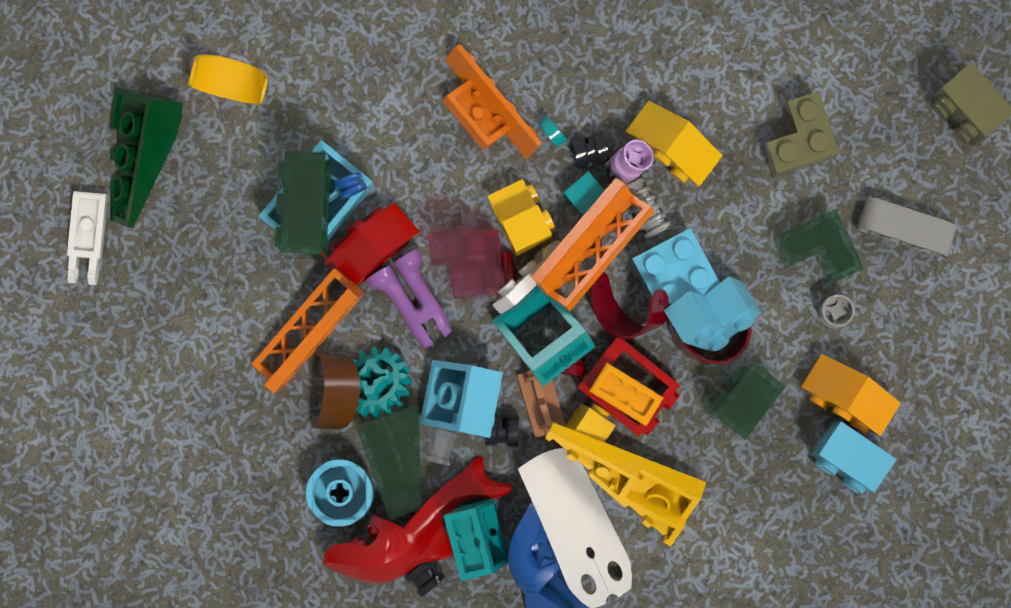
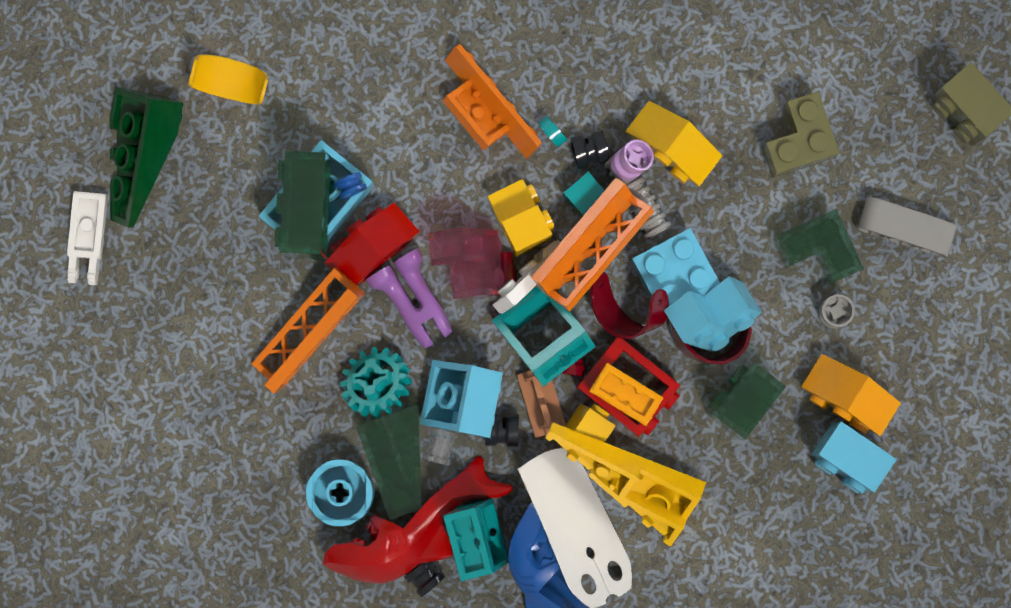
(339, 393): reddish brown piece -> none

